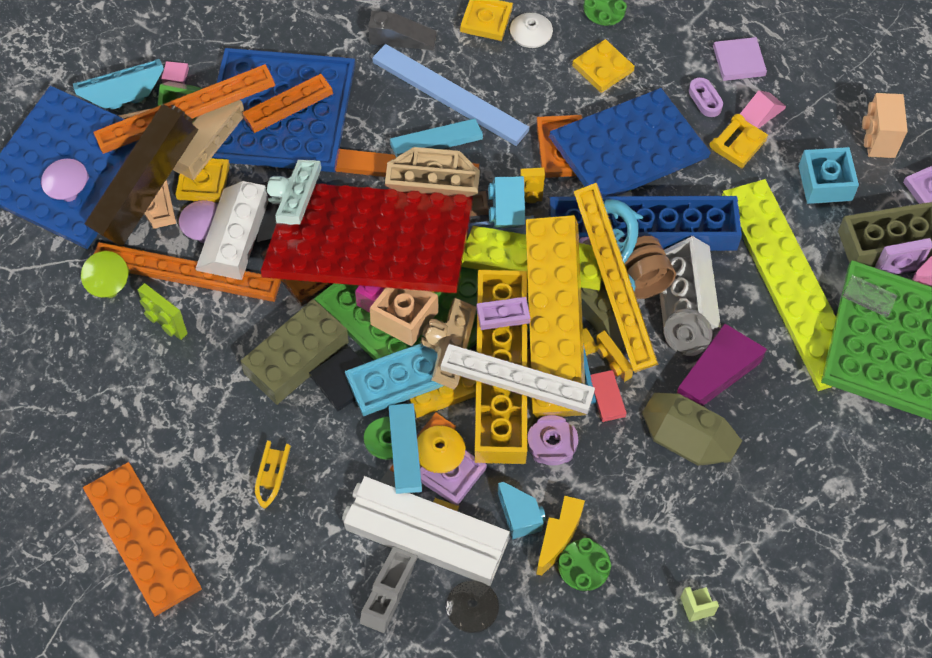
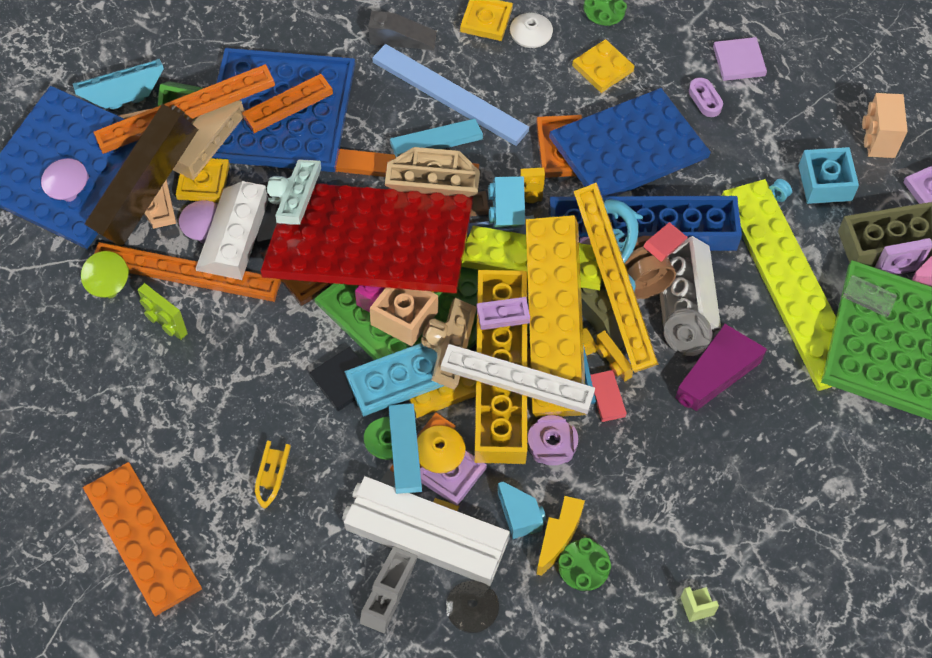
(175, 72): bright pink tile -> none
(294, 350): olive brick -> none
(665, 242): none -> coral tile
(690, 429): olive wedge -> none
(745, 144): yellow plate -> none
(762, 109): bright pink slope -> none
(781, 190): none -> medium azure bush

